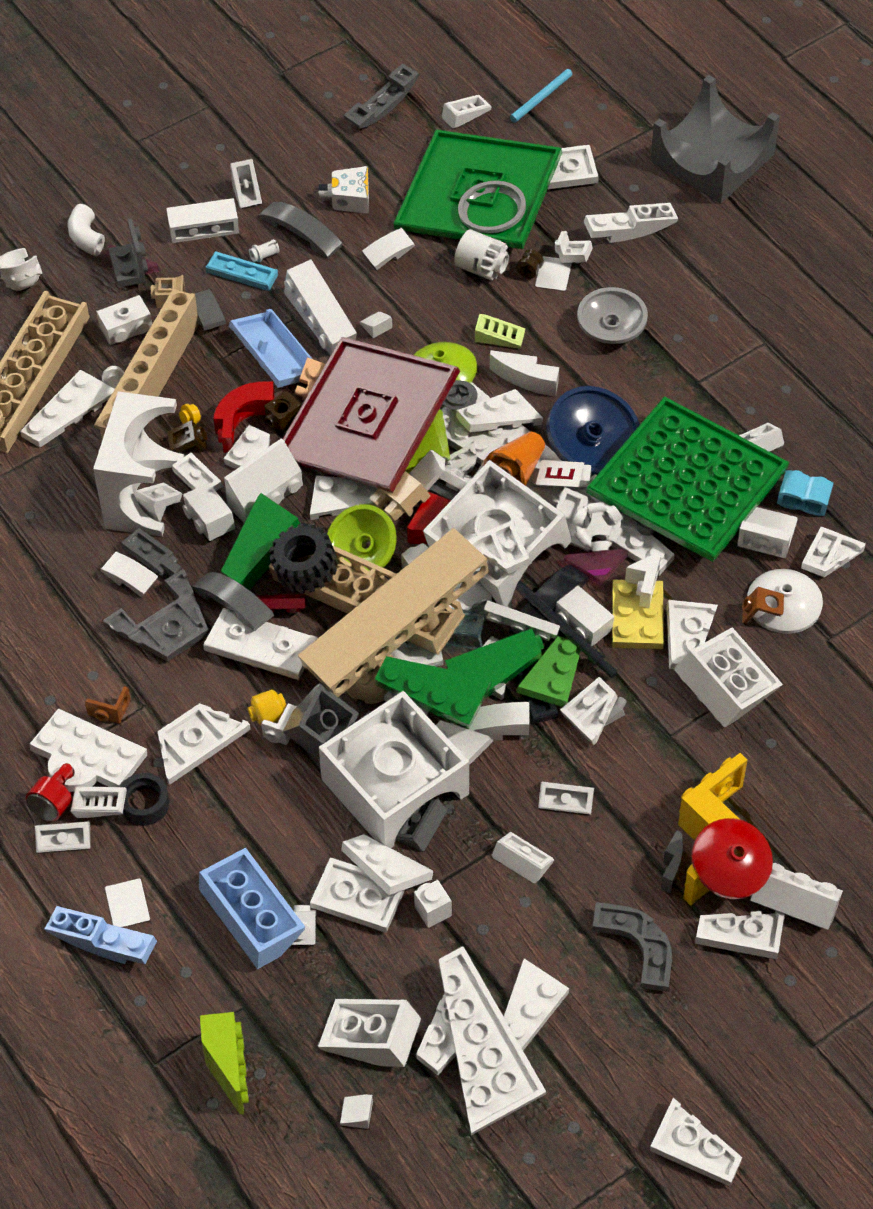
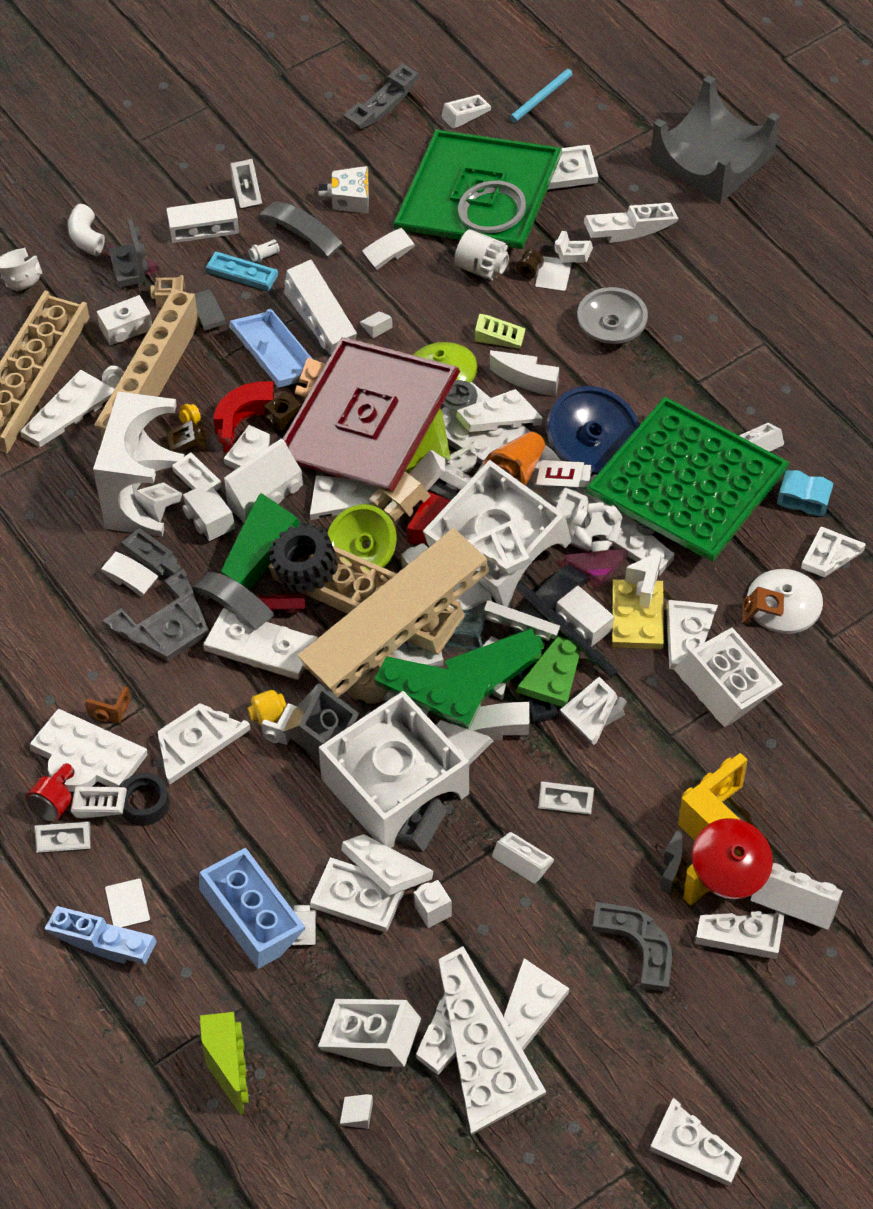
(767, 532): white bracket -> none

